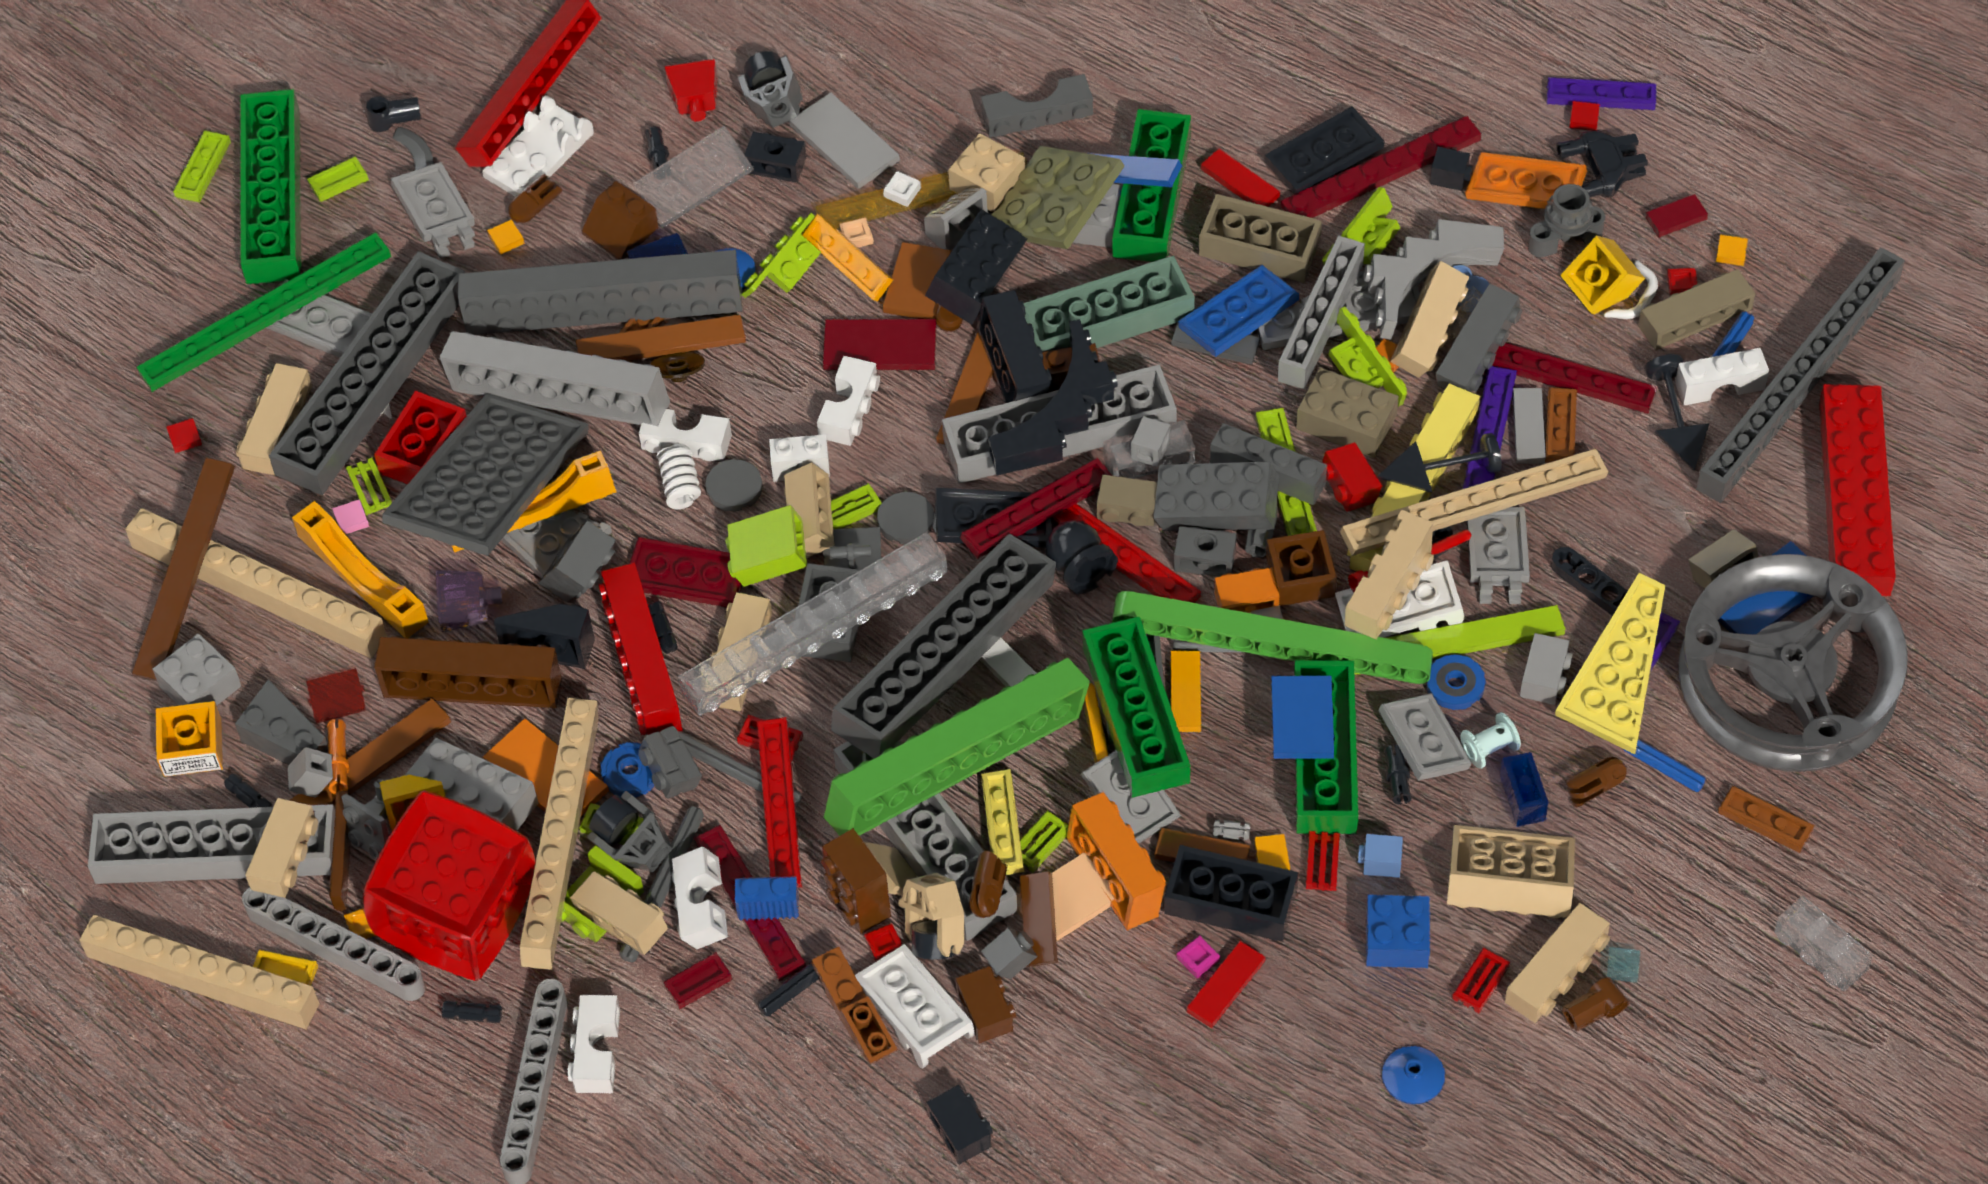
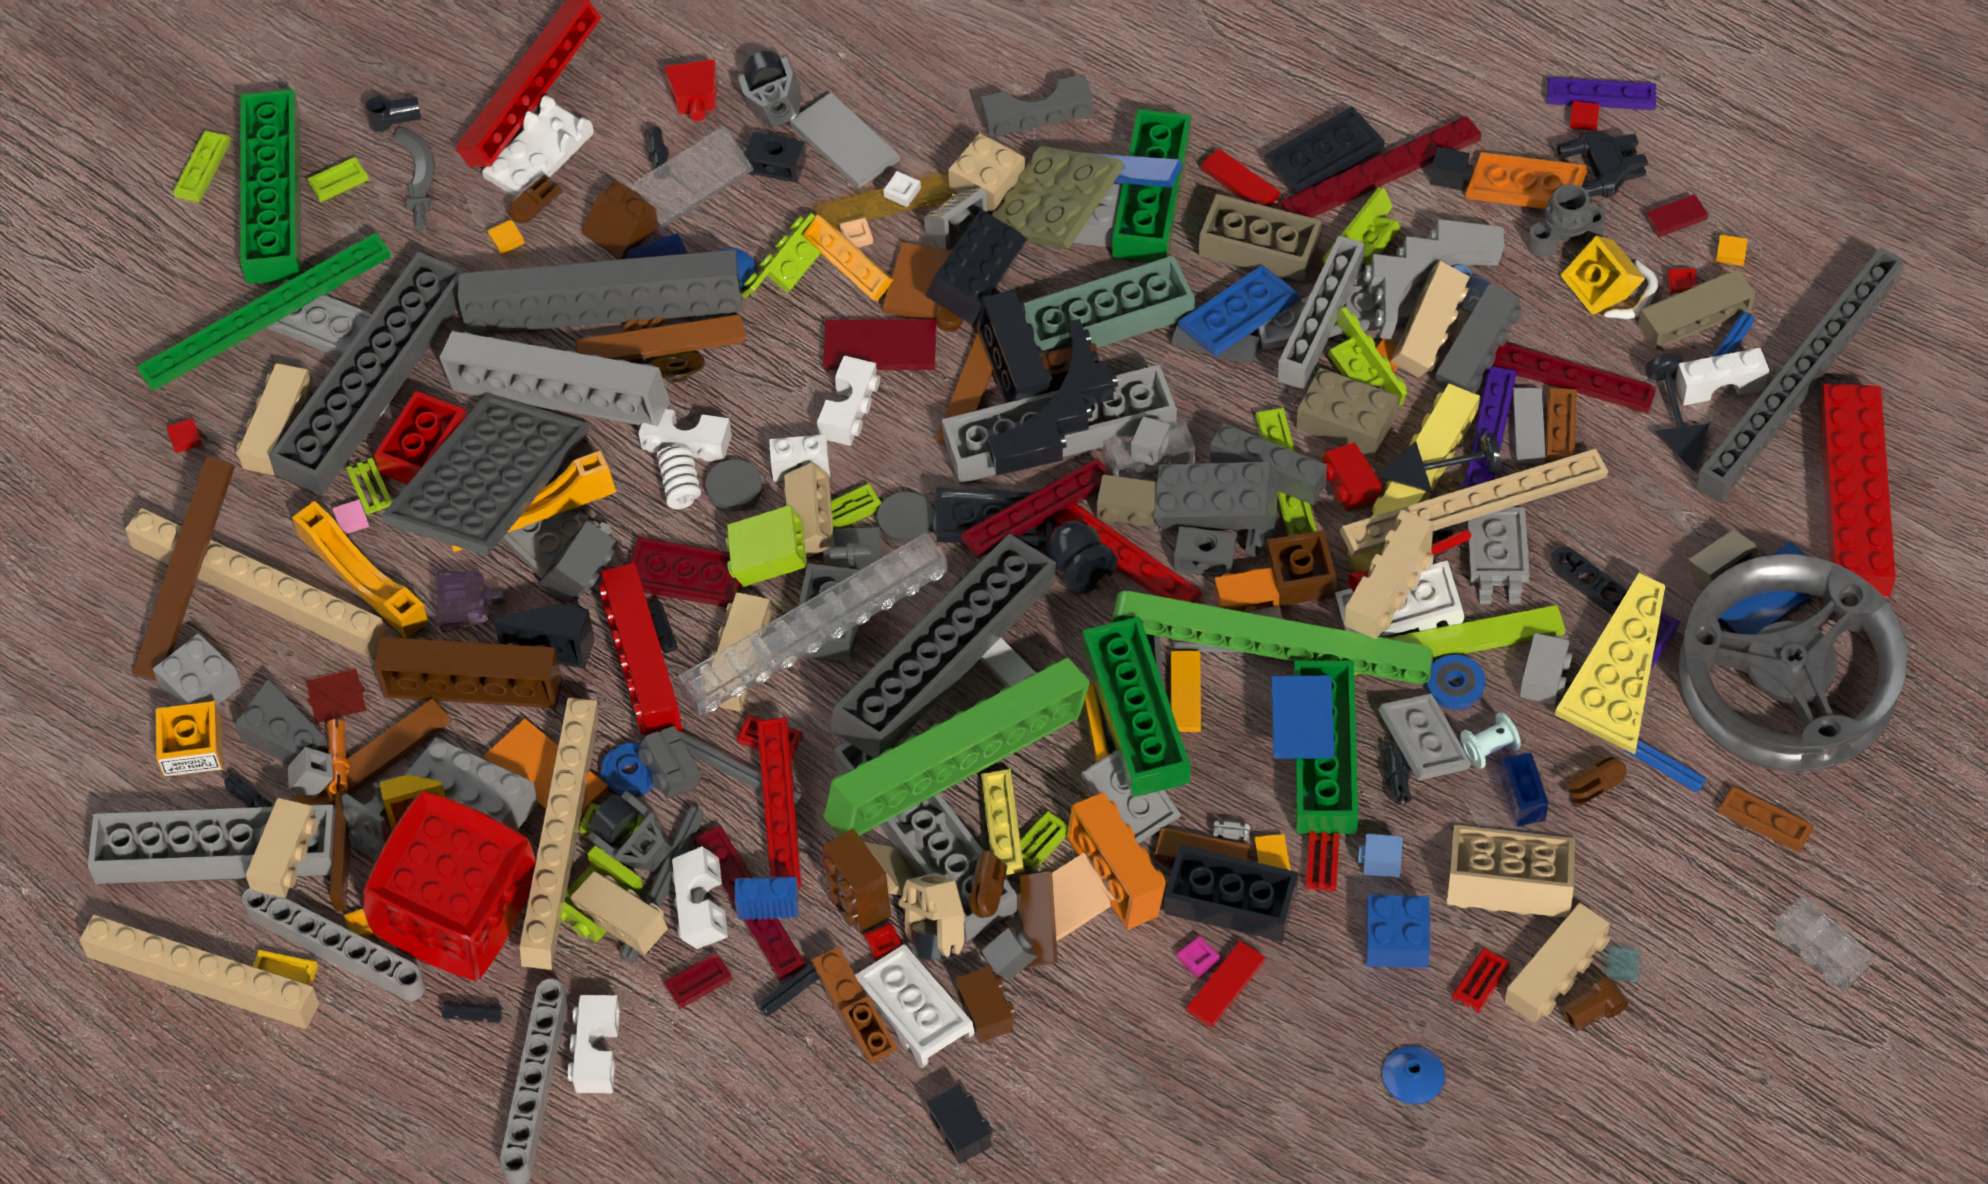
(435, 207): light grey tile -> none

